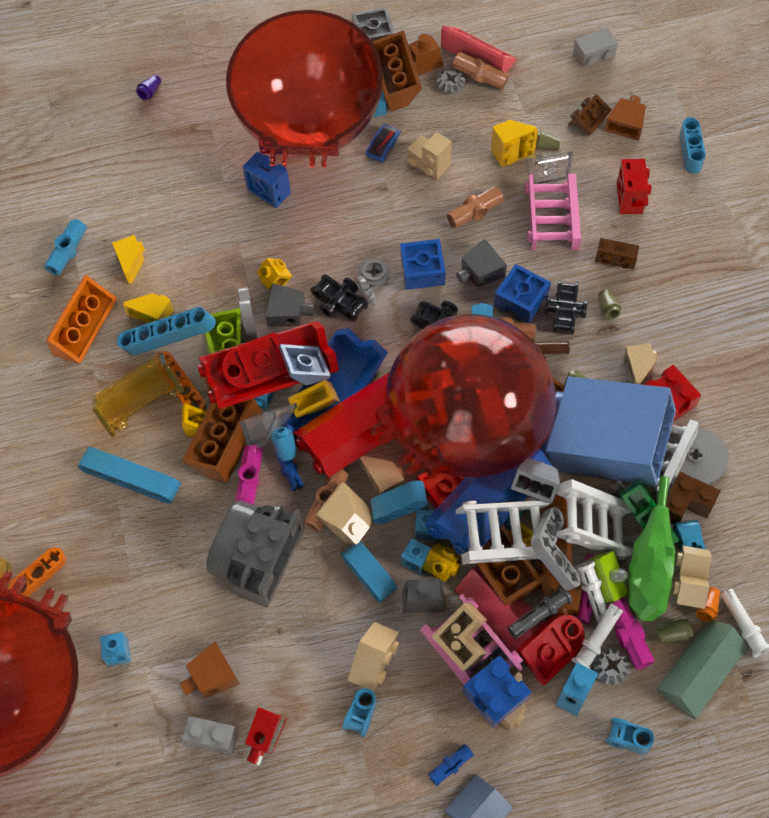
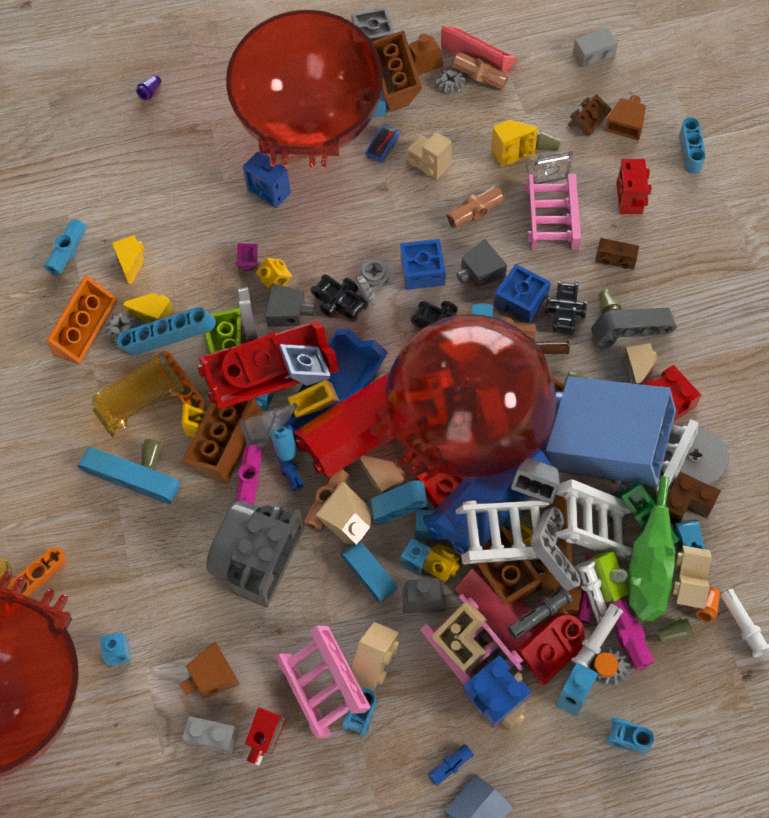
(112, 325): none -> light grey gear
(150, 453): none -> olive cone
(247, 256): none -> magenta bracket
(343, 680): none -> bright pink fence
(606, 665): none -> orange tile
(631, 323): none -> dark grey beam
(703, 667): sand green slope -> none

